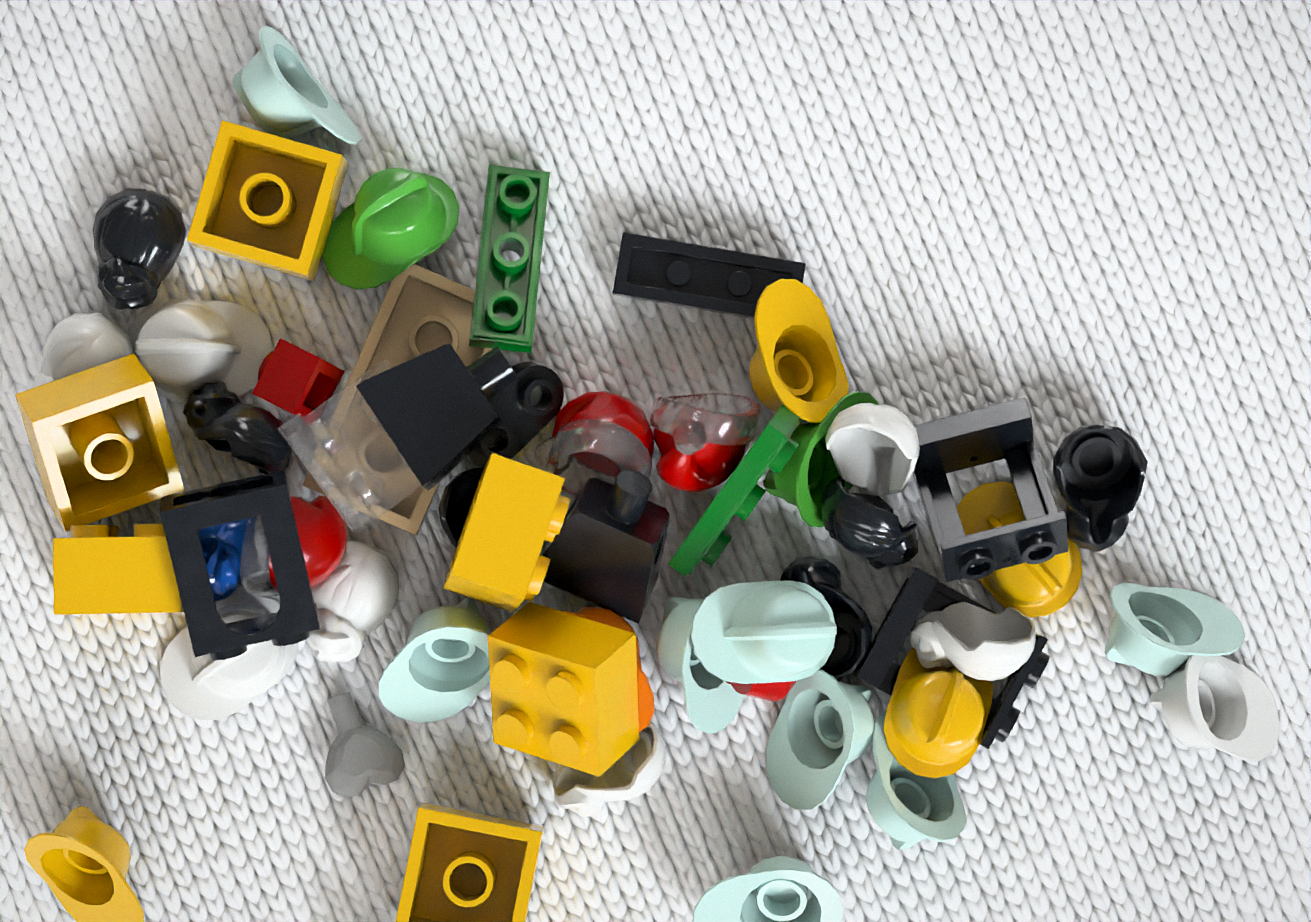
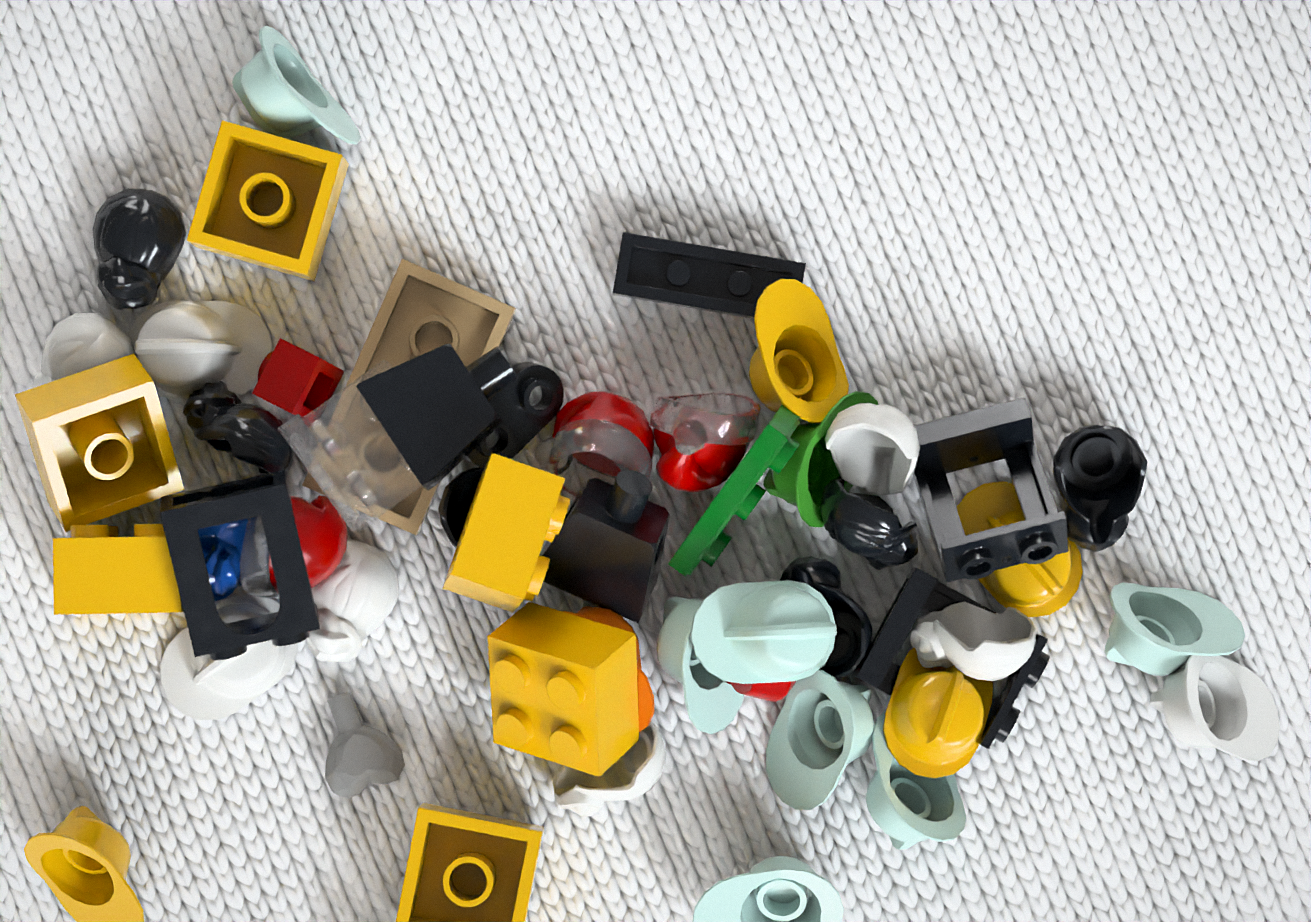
(389, 227): bright green piece -> none
(439, 665): light aqua piece -> none
(509, 289): green tile -> none

